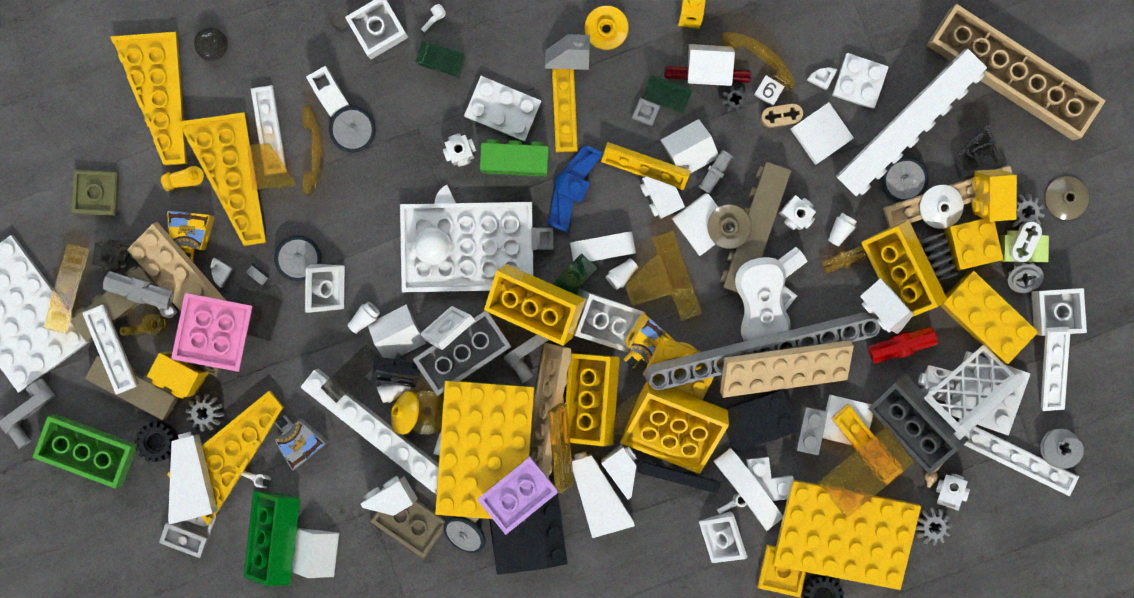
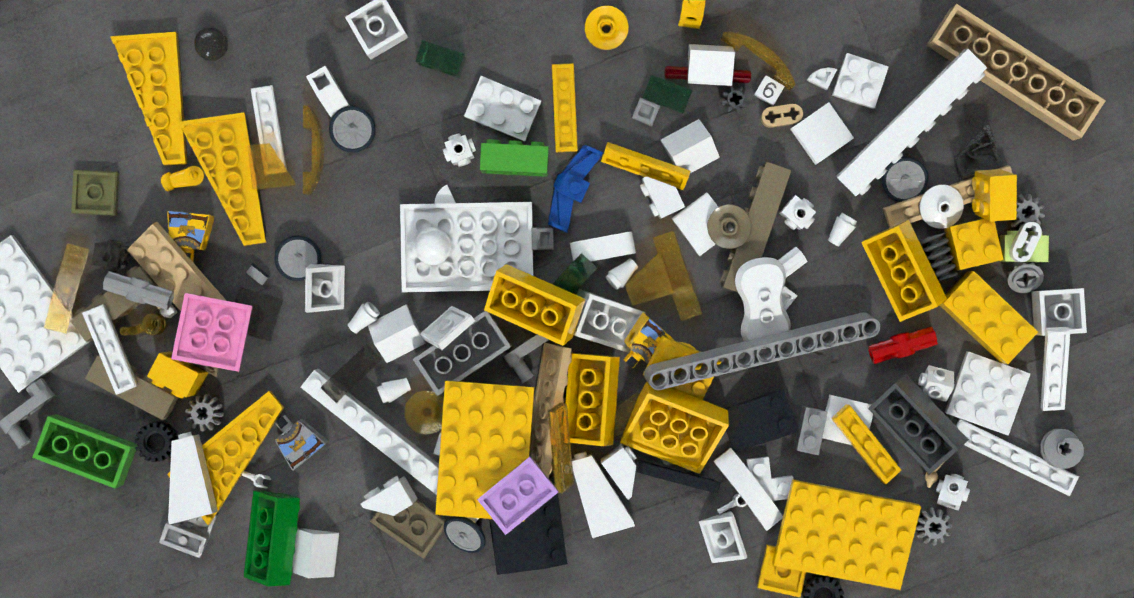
(220, 272): white tile -> none
(395, 371): black panel -> none
(405, 413): yellow dish -> none
(438, 12): white hand -> none
(569, 53): light grey slope -> none
(715, 171): light grey pin -> none
(786, 368): tan plate -> none
(844, 259): clear yellow pin -> none
(866, 472): clear yellow plate -> none
(884, 303): white slope -> none
(982, 407): white fence -> none
(1056, 198): dark tan dish -> none

